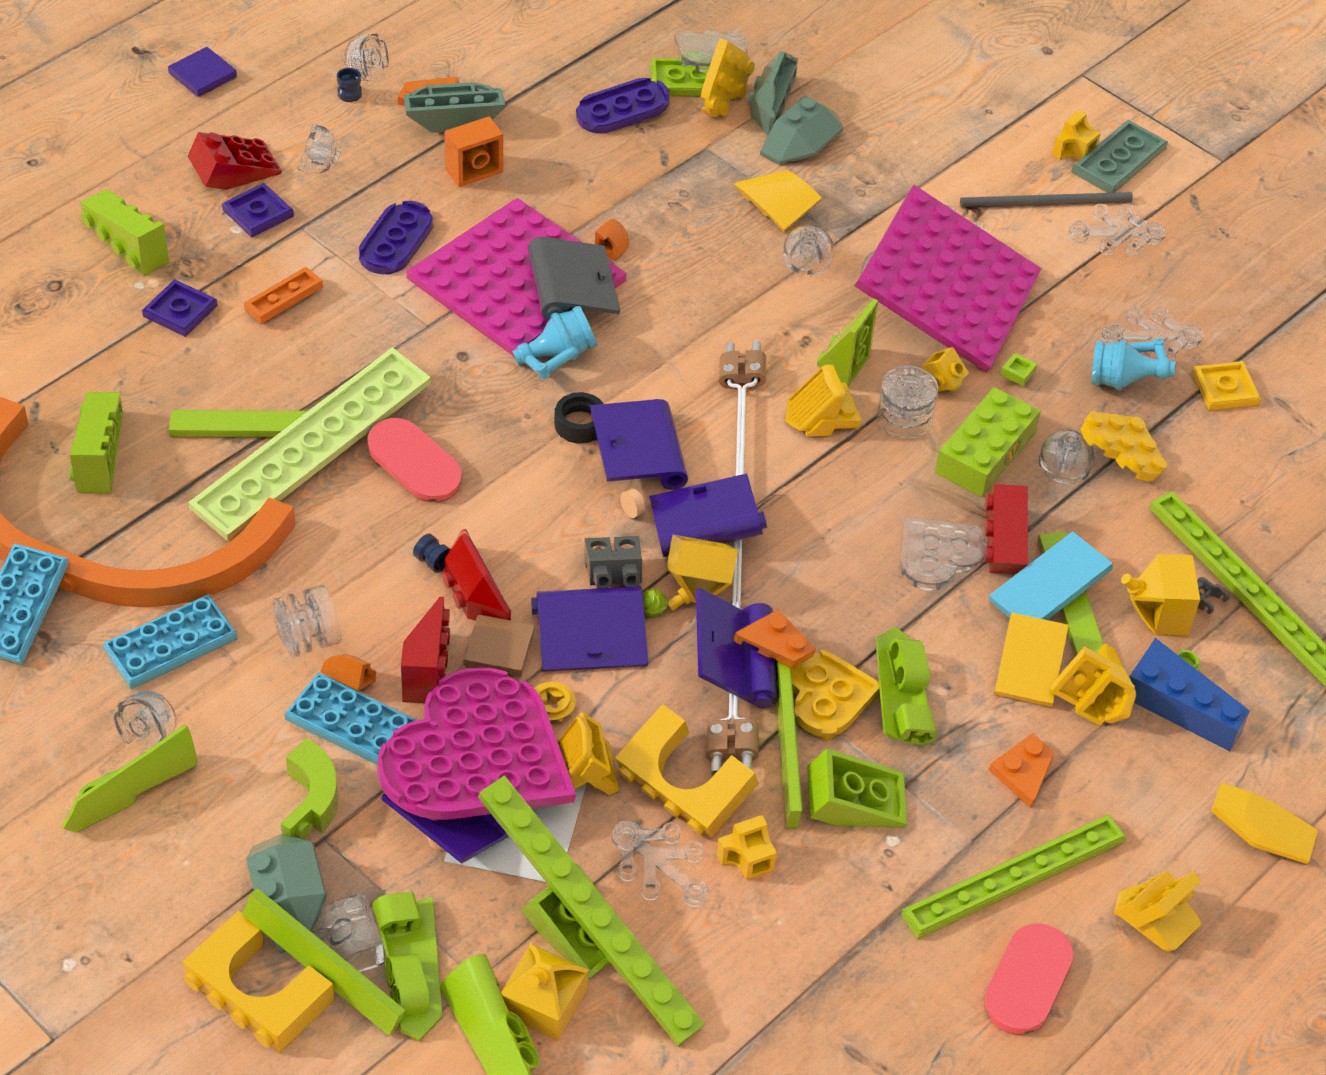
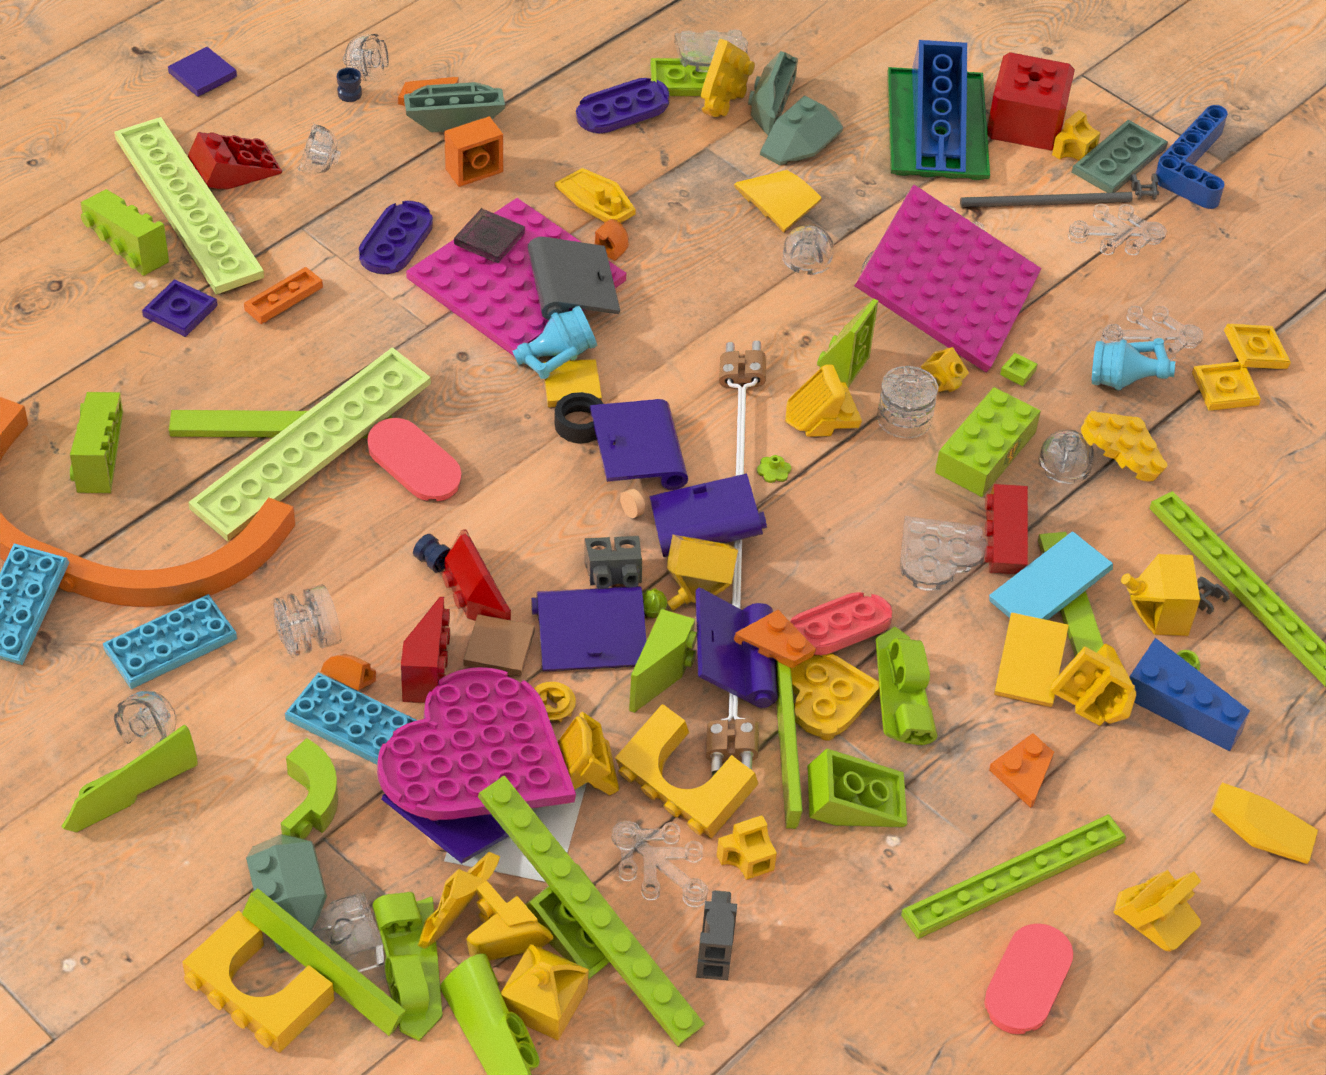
(189, 206): none -> yellowish green plate
(257, 210): dark purple tile -> none
(456, 895): none -> yellow slope
(489, 235): none -> clear smoke tile
(505, 926): none -> yellow piece
(572, 378): none -> yellow tile
(596, 195): none -> yellow piece
(663, 657): none -> lime slope
(717, 937): none -> dark grey hips
(774, 469): none -> lime plant
(844, 621): none -> coral tile
(938, 115): none -> piece
(1030, 100): none -> red plate
(1137, 187): none -> dark grey piece
(1177, 168): none -> blue beam
(1257, 346): none -> yellow tile

